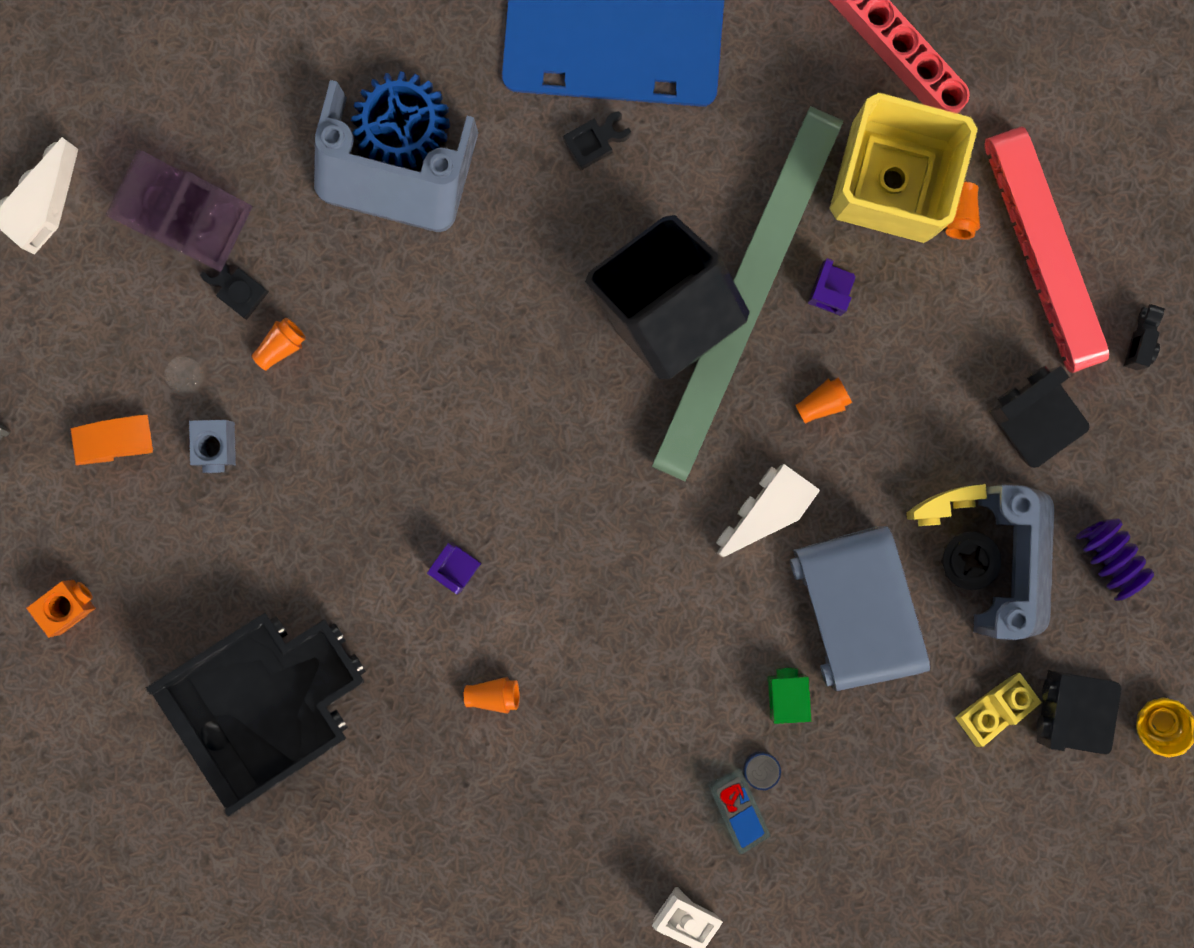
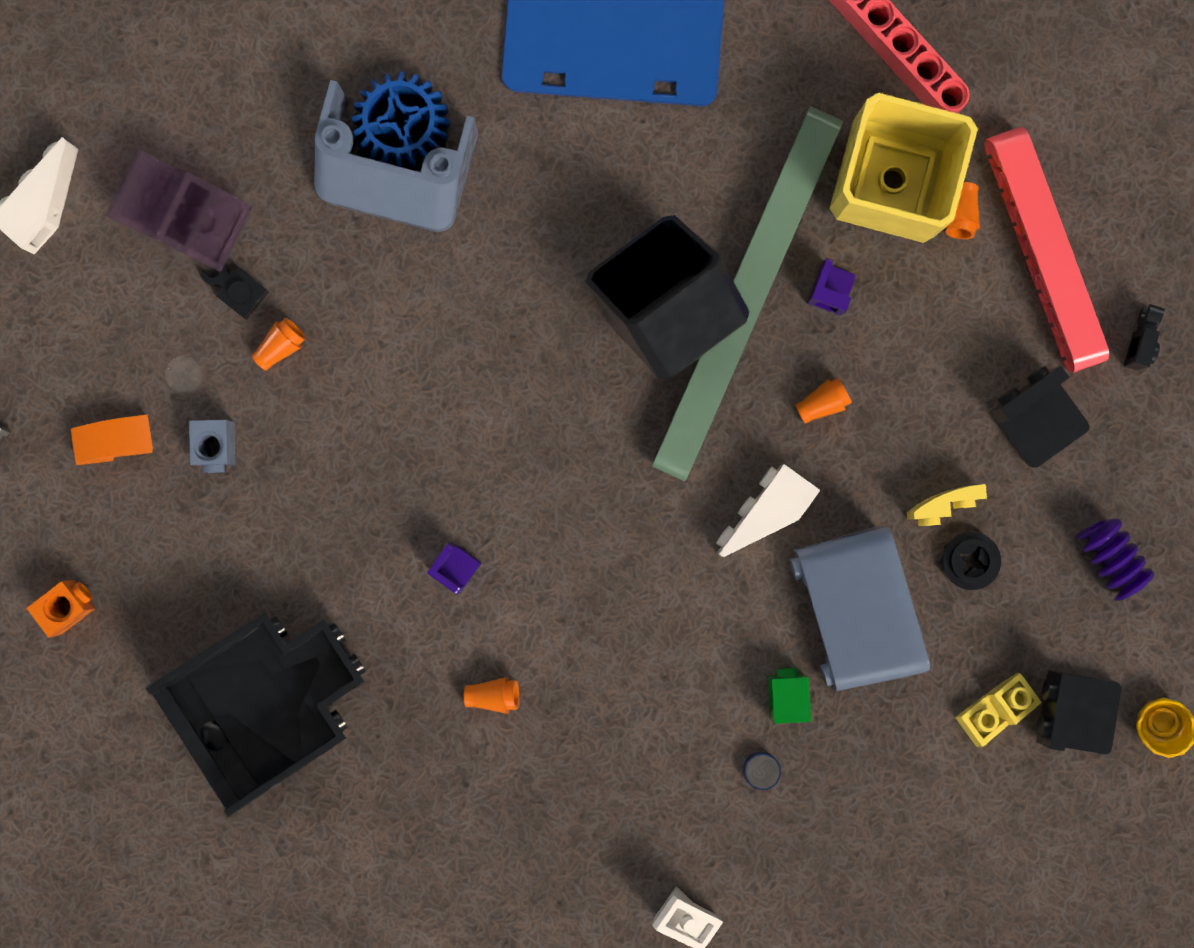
(591, 143): black plate -> none
(739, 810): slope -> none
(1030, 602): sand blue windscreen -> none

